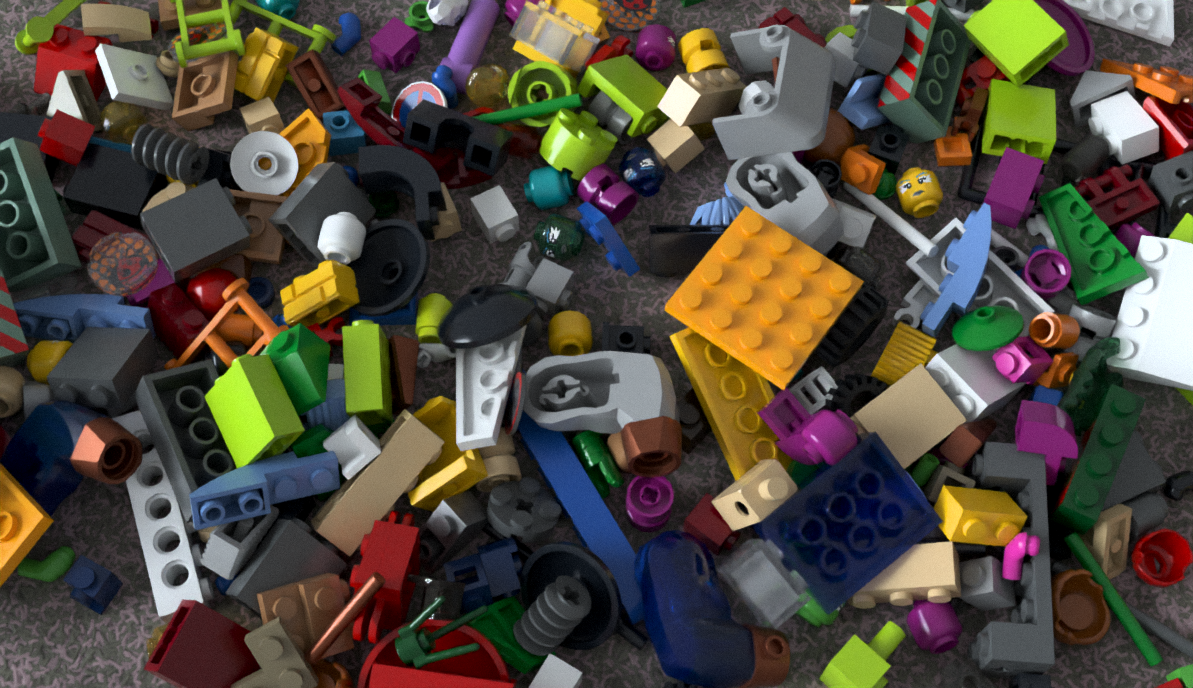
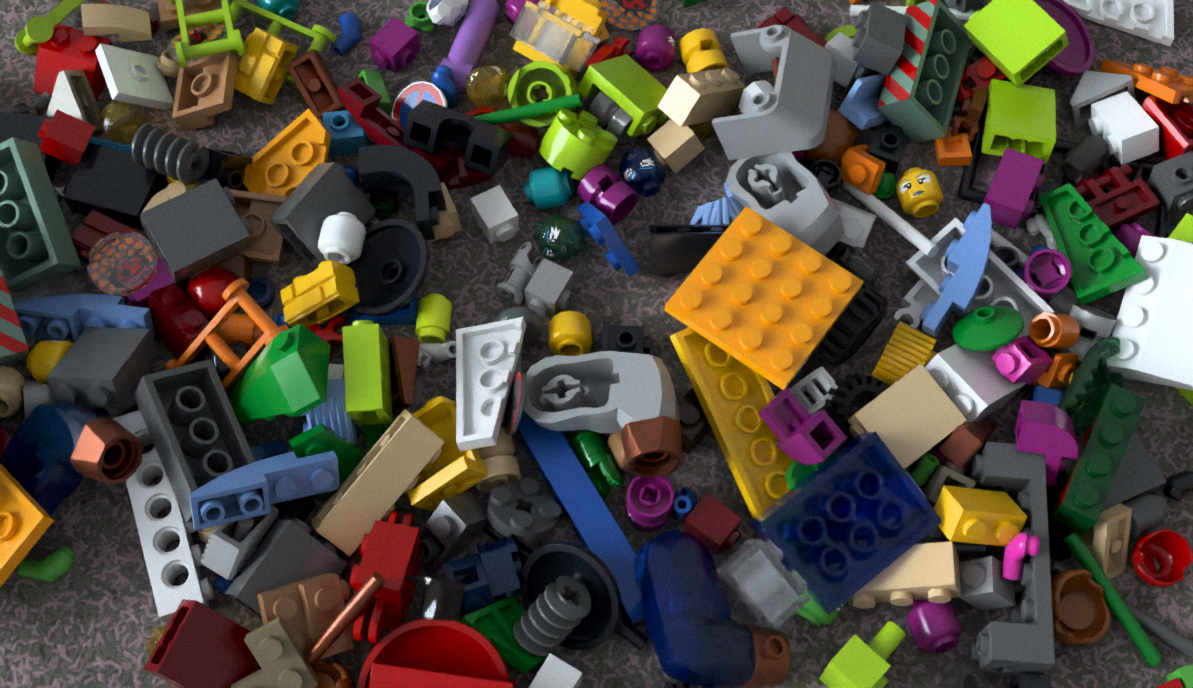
(92, 584): dark blue brick -> none
(246, 168): white dish -> none
(253, 410): lime brick -> none
(262, 116): tan brick -> none
(353, 446): white panel -> none
(416, 644): dark green plant -> none
(486, 315): black dish -> none
(684, 503): none -> blue arm
(761, 492): tan torso -> none
(829, 437): magenta head -> none

